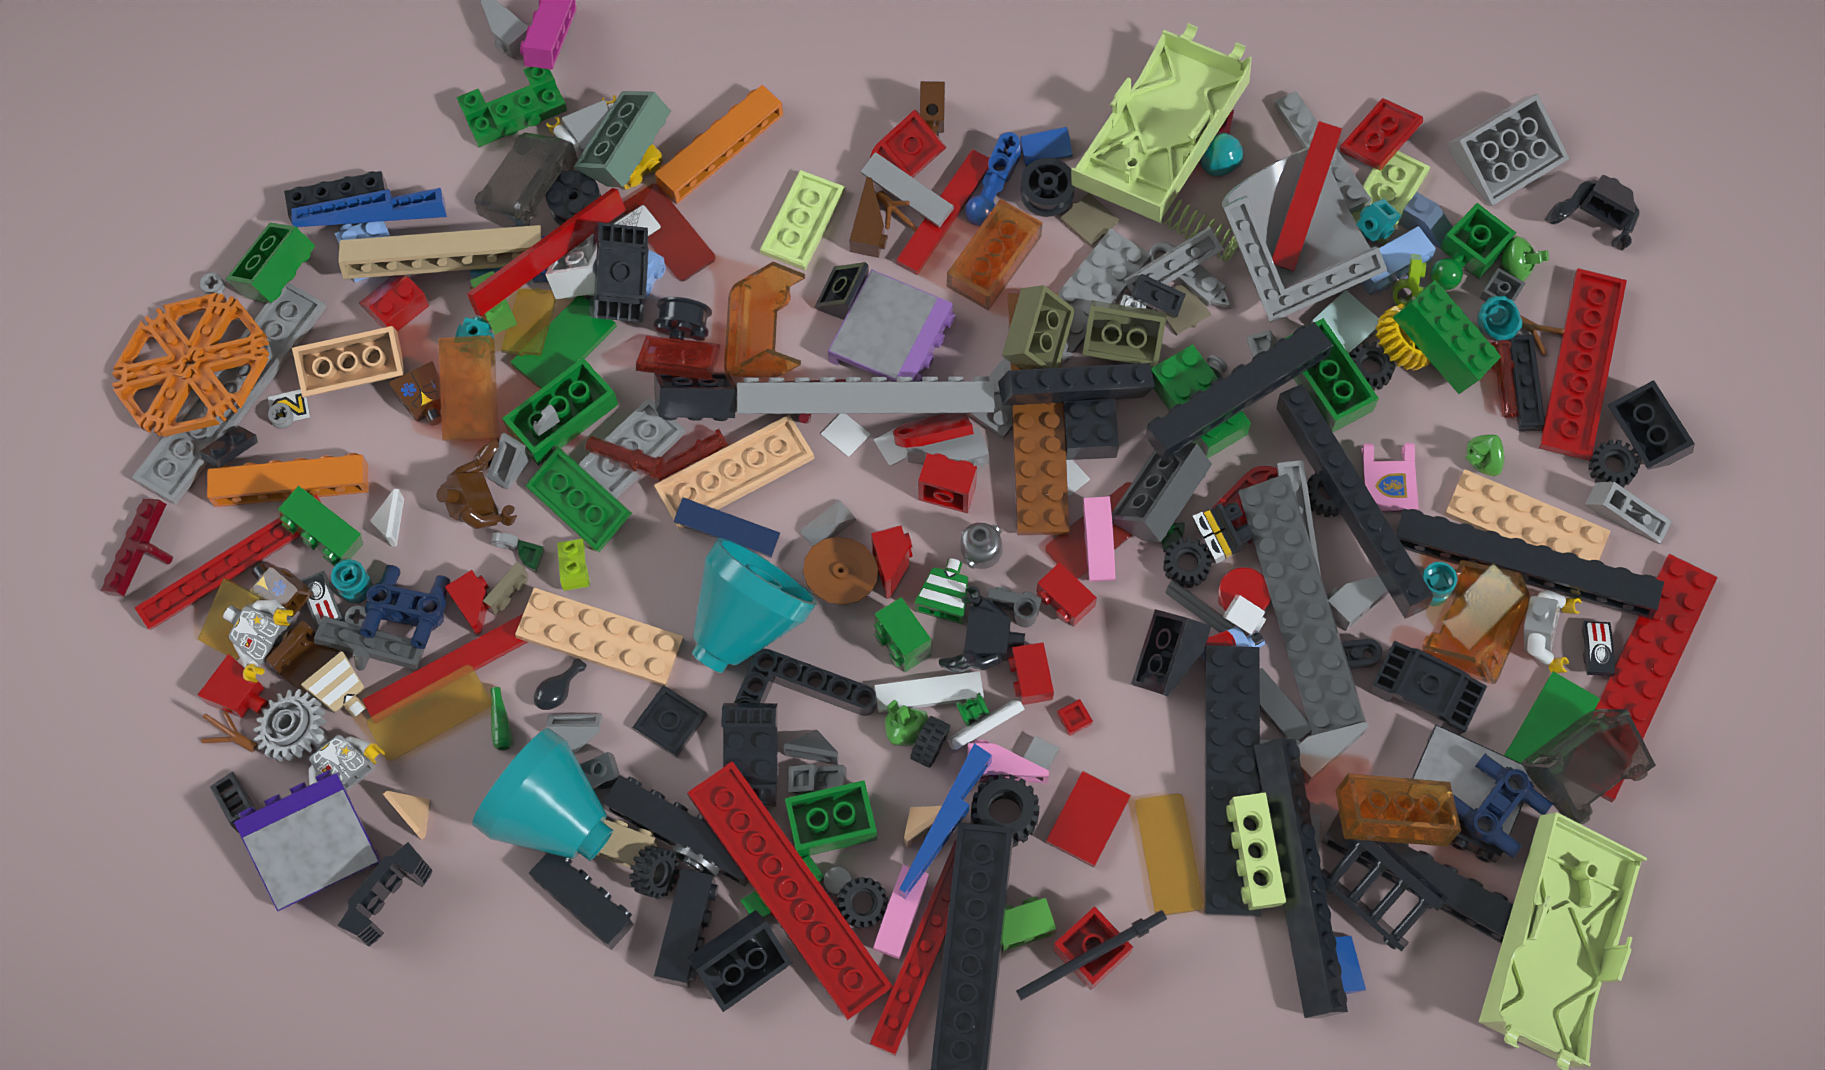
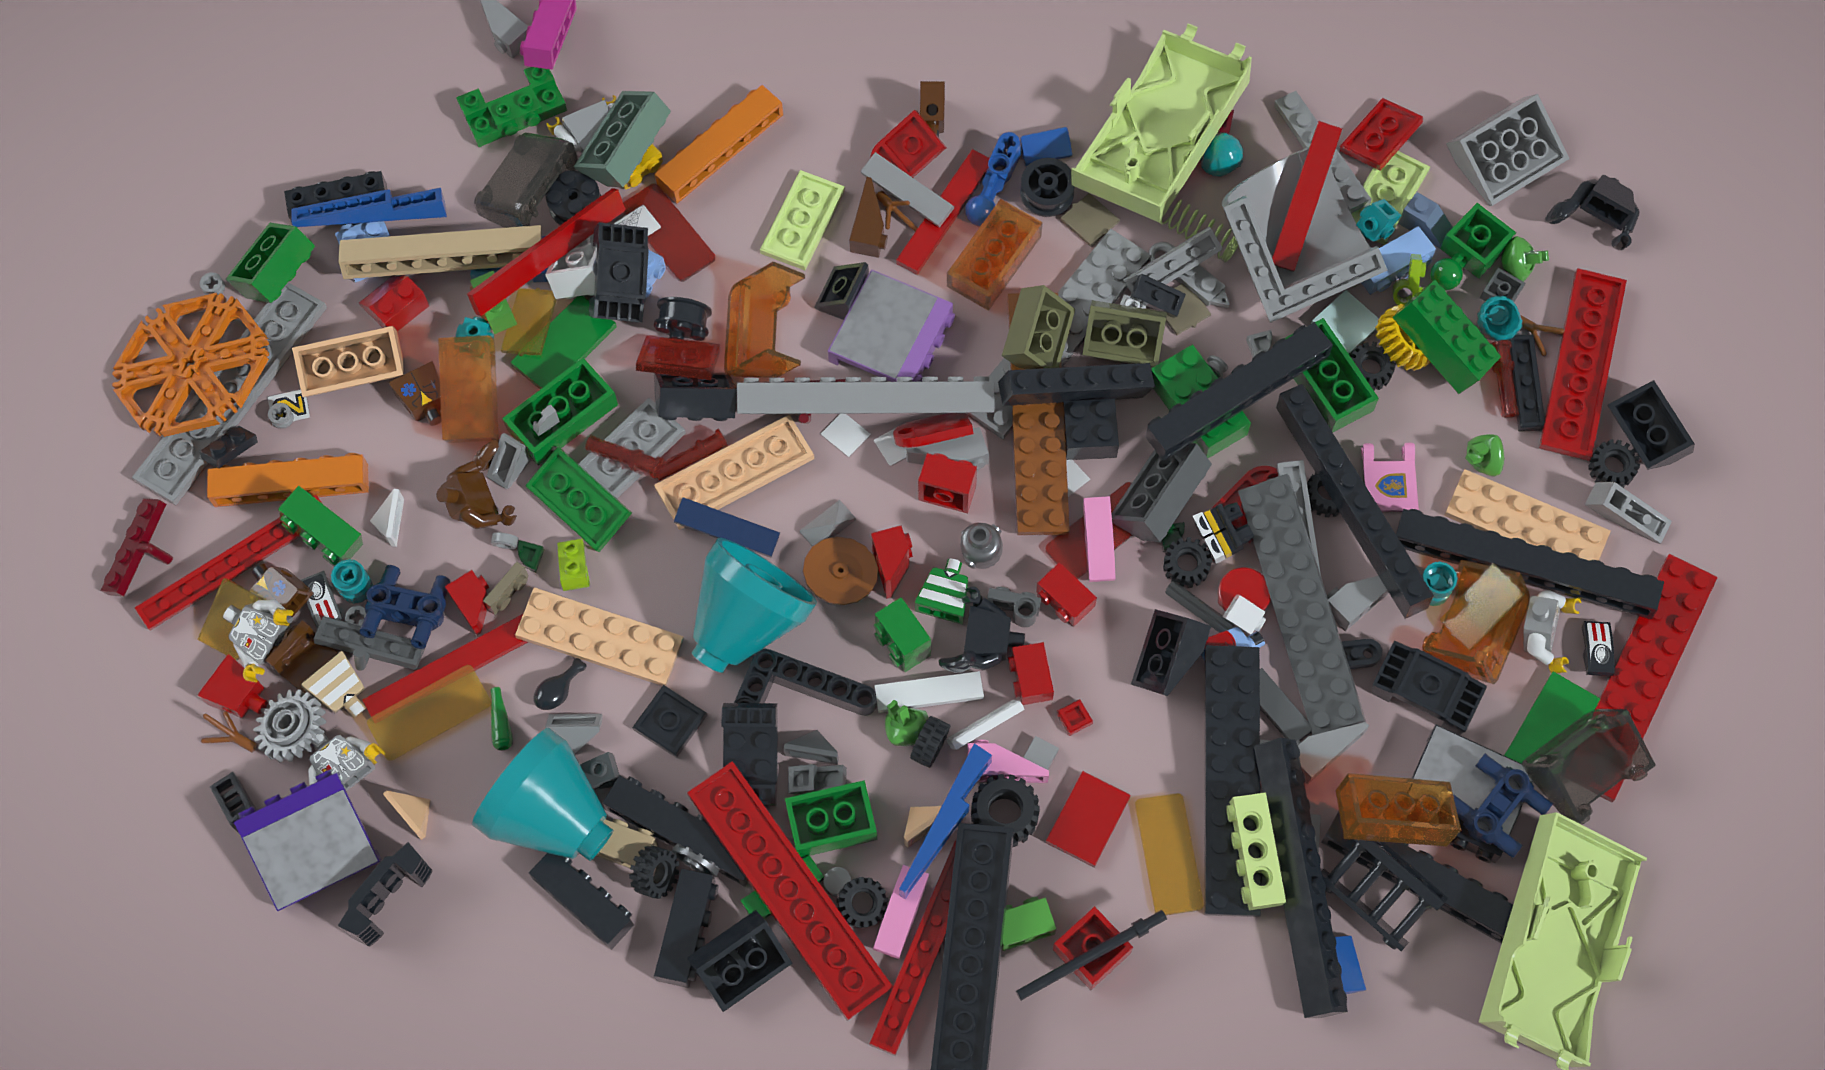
(973, 709): green bush -> none

